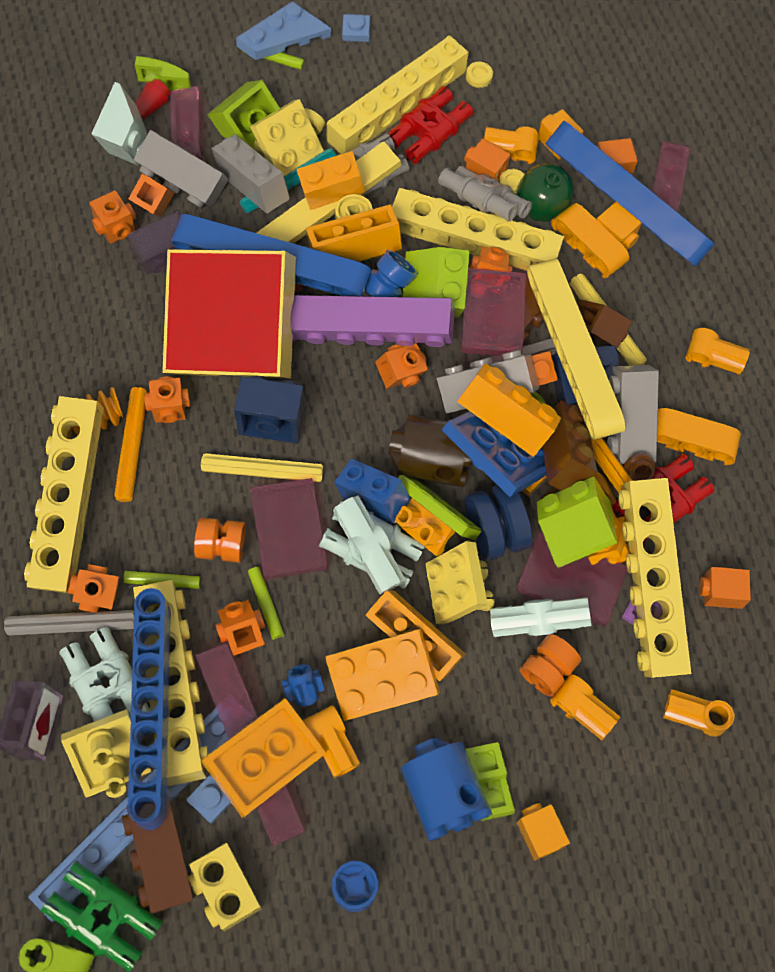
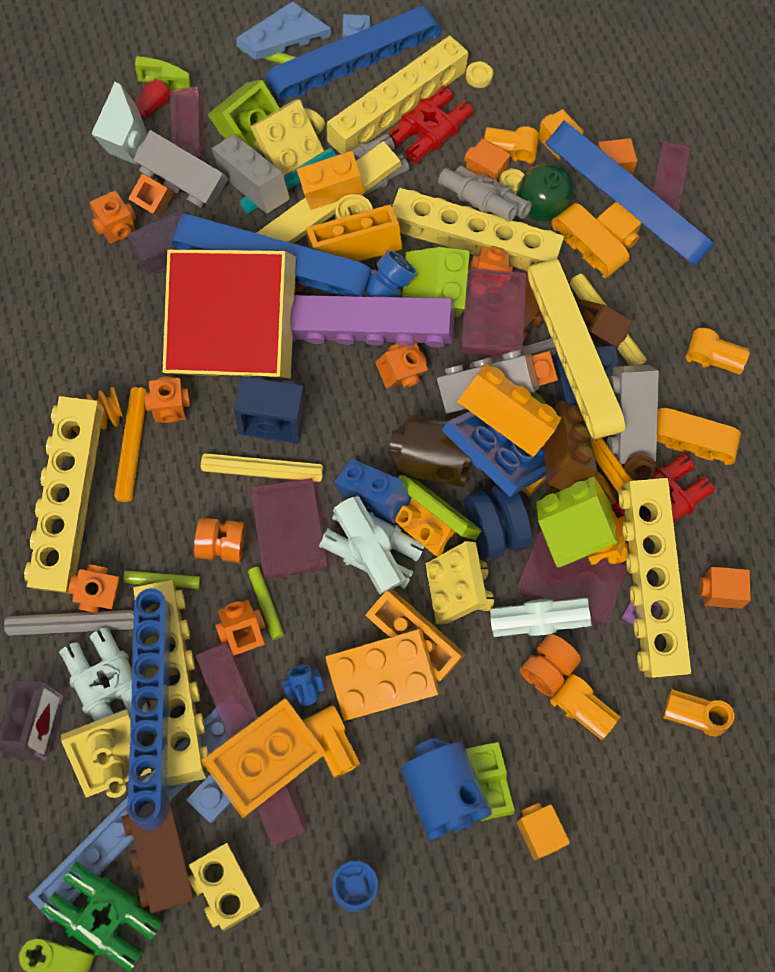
(352, 52): none -> blue beam

